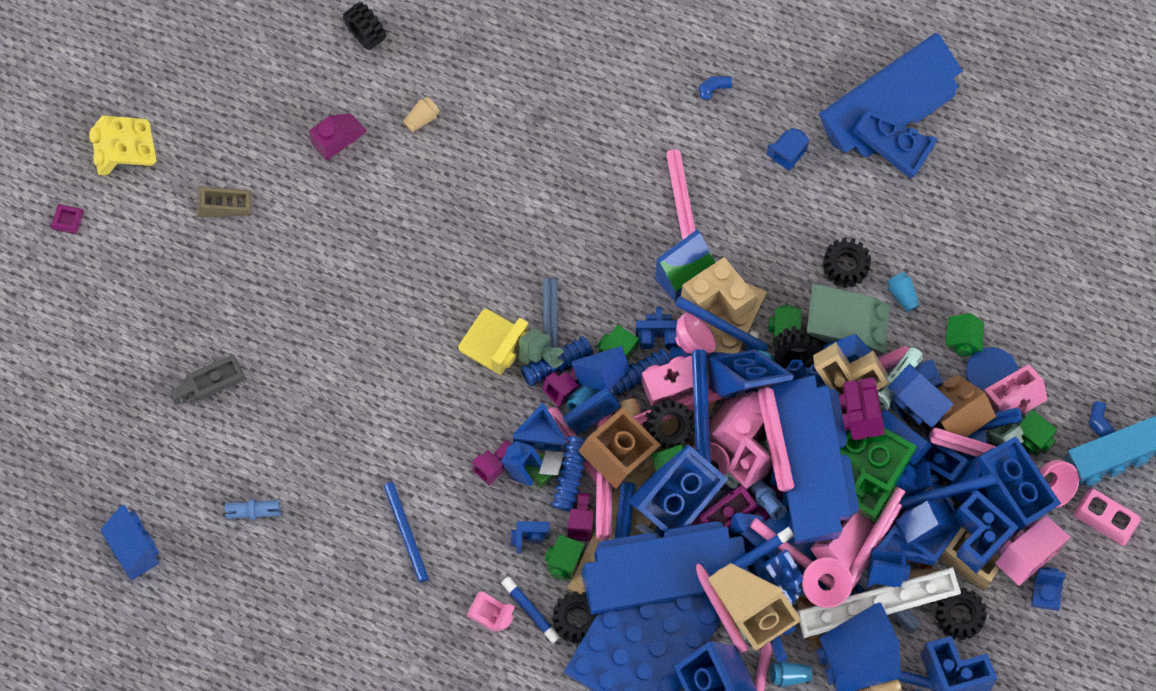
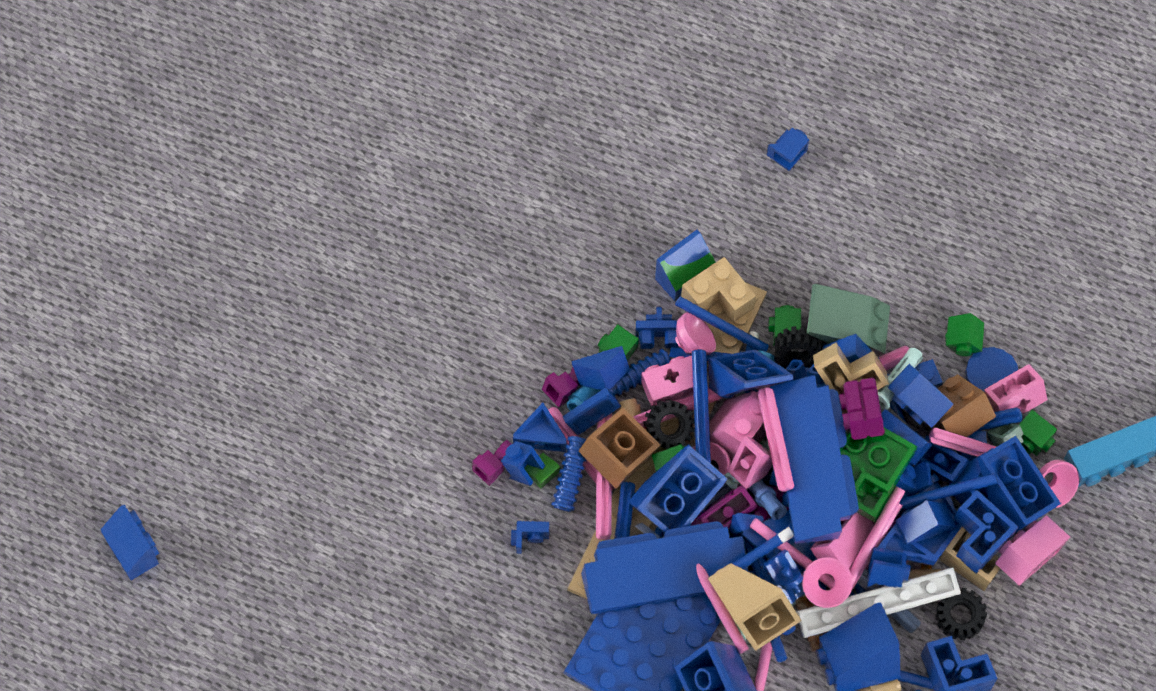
(67, 219): magenta tile -> none
(121, 142): light yellow bracket -> none
(209, 380): dark grey hinge -> none
(222, 211): dark tan slope -> none
(253, 509): medium blue pin -> none
(335, 134): magenta slope -> none
(364, 25): black tyre -> none
(406, 532): blue bar -> none
(421, 114): tan cone -> none
(491, 612): bright pink bracket -> none
(493, 341): light yellow bracket -> none
(531, 610): blue bar -> none
(535, 346): sand green piece -> none
(537, 371): blue piece -> none
(550, 310): sand blue axle -> none
(551, 462): white sticker -> none
(560, 614): black tyre -> none
(564, 557): green brick -> none
(581, 520): magenta piece -> none
(680, 192): bright pink axle -> none
(713, 83): blue arm -> none
(789, 673): dark azure cone -> none
(851, 249): black tyre -> none
(897, 144): blue wing -> none
(901, 91): blue slope -> none
(903, 291): dark azure cone -> none
(1047, 588): blue bracket -> none
(1098, 422): blue arm -> none
(1103, 522): bright pink piece -> none

